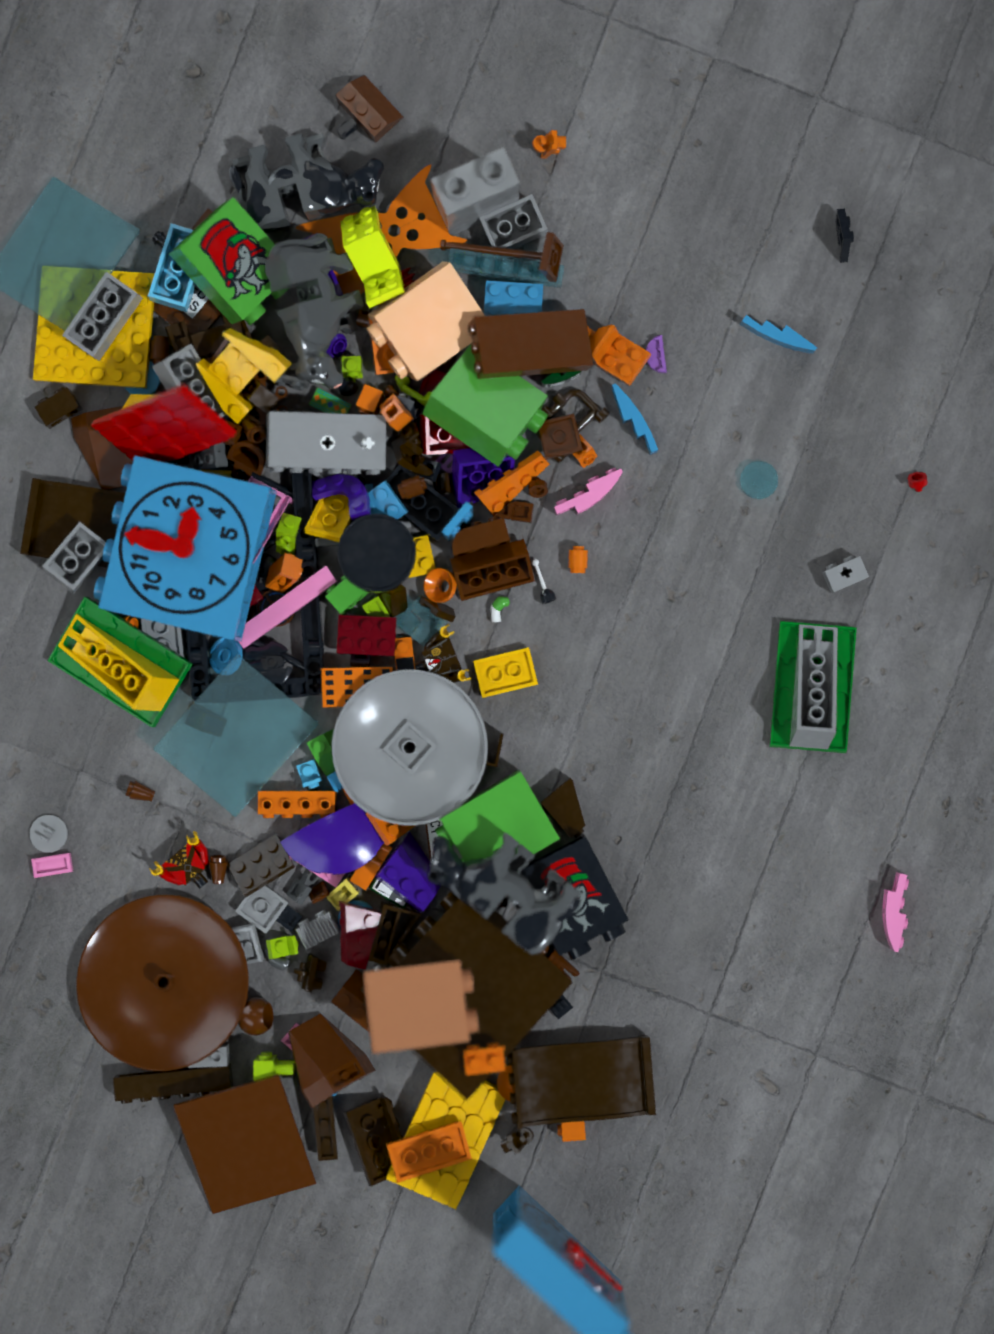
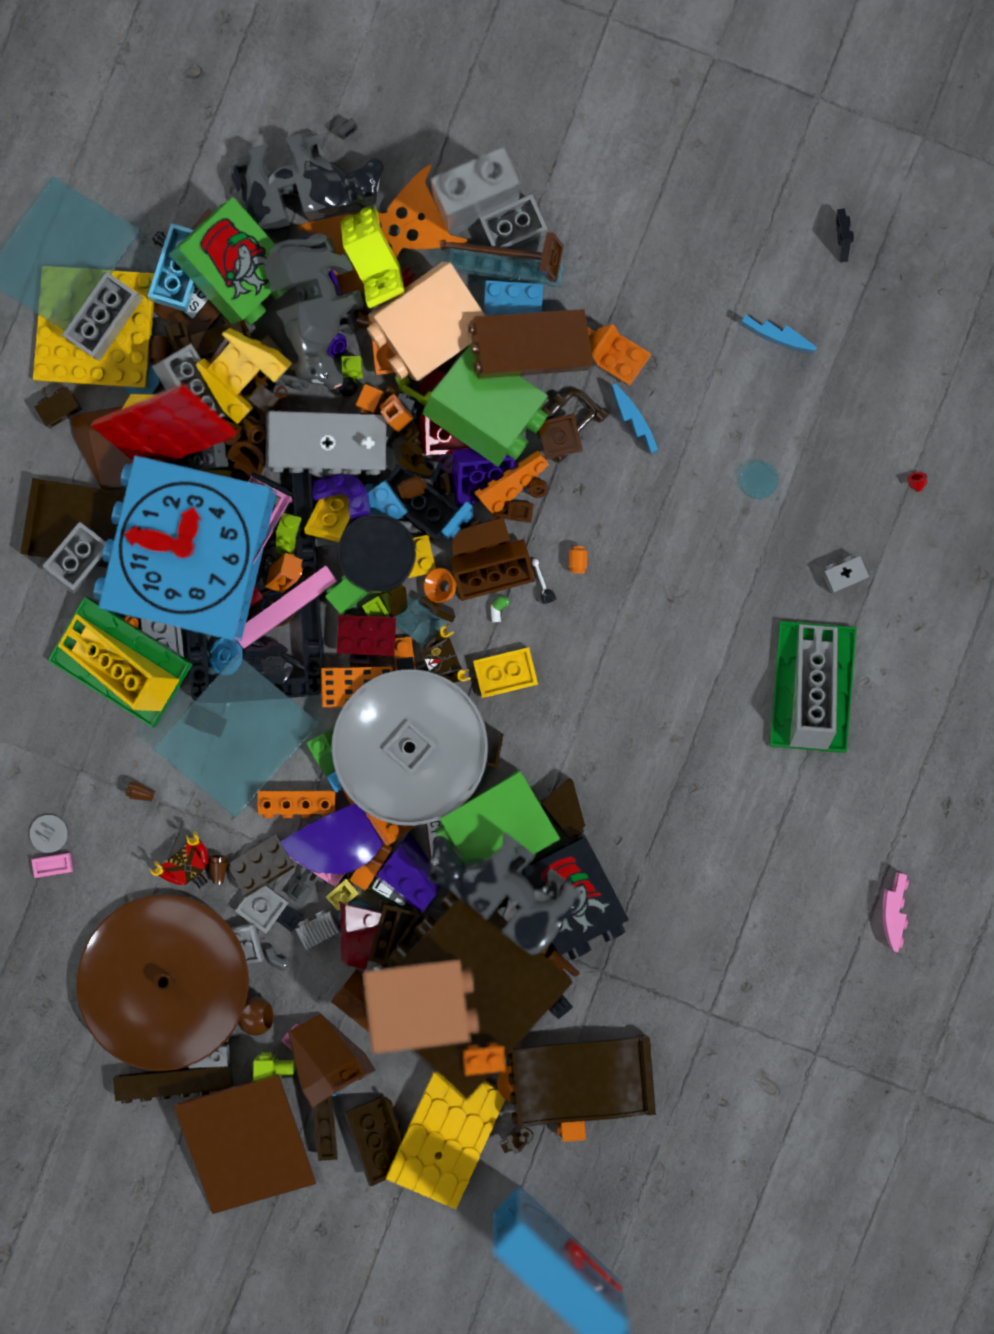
(282, 946): lime bracket -> none
(307, 971): dark brown hips -> none
(309, 774): medium azure bracket -> none
(319, 893): reddish brown slope -> none
(329, 403): bright green tile -> none
(368, 107): reddish brown slope -> none
(428, 1151): orange plate -> none
(549, 144): orange hips -> none
(556, 379): dark green slope -> none
(588, 454): orange bracket -> none
(597, 490): bright pink slope -> none
(657, 359): medium lavender tile -> none

